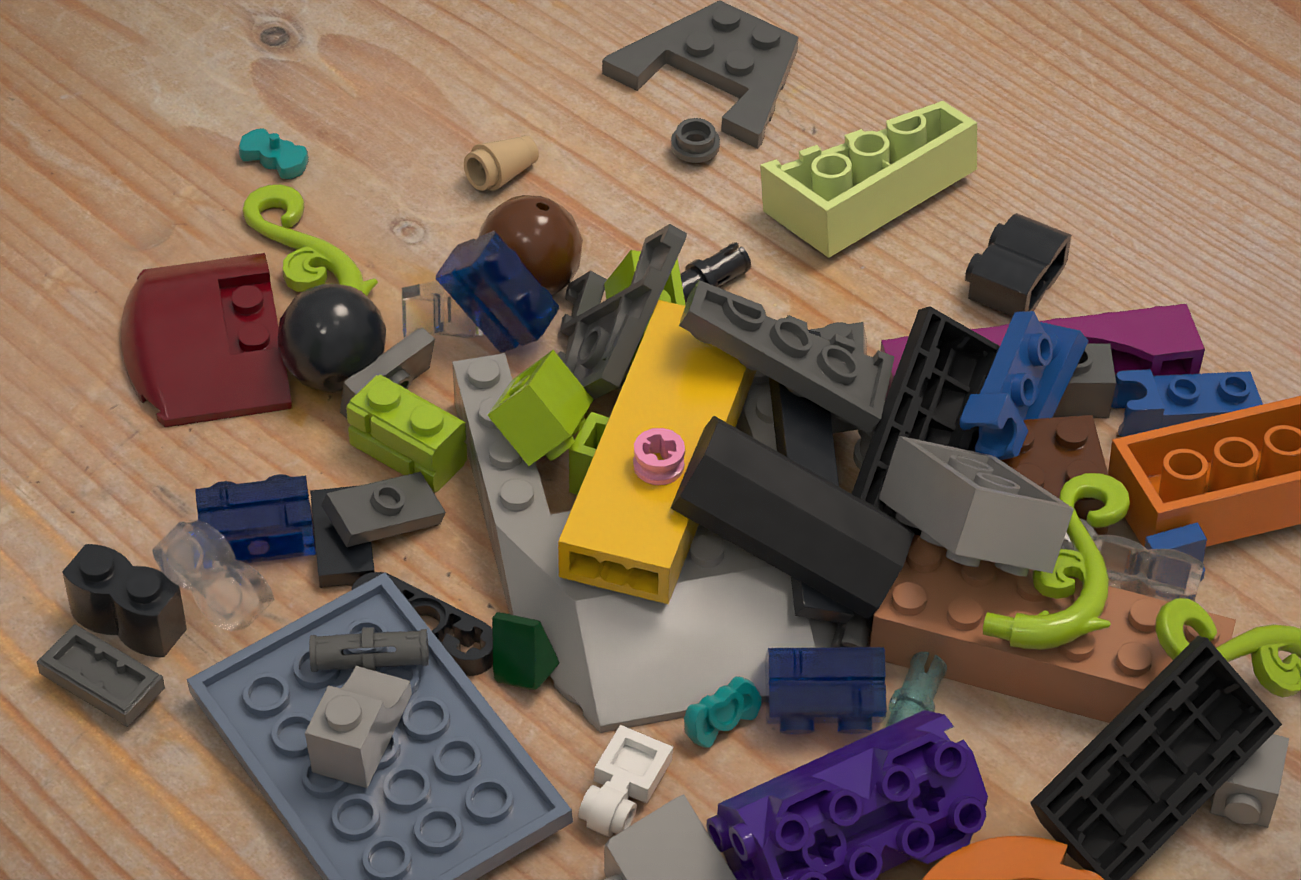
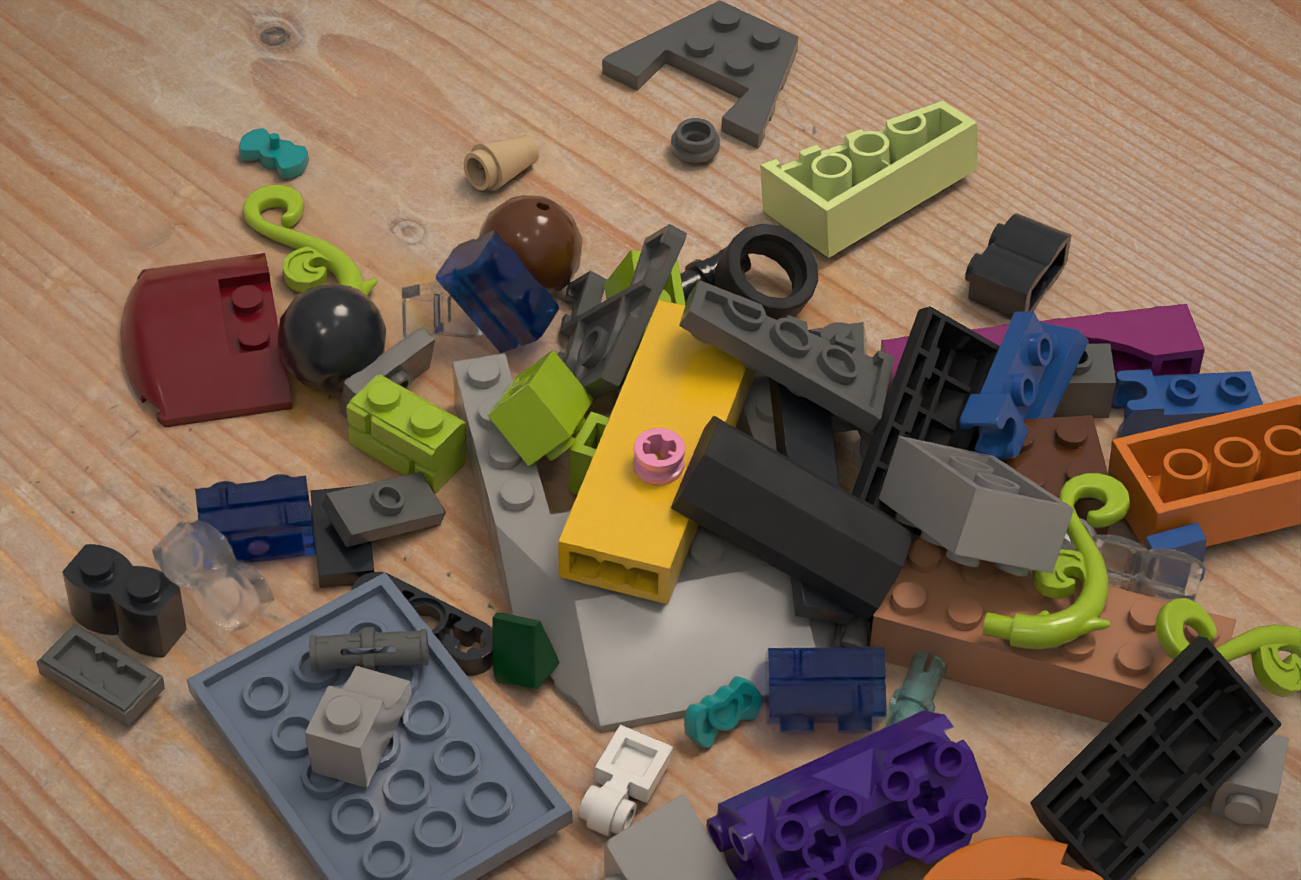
(781, 247): none -> black tyre

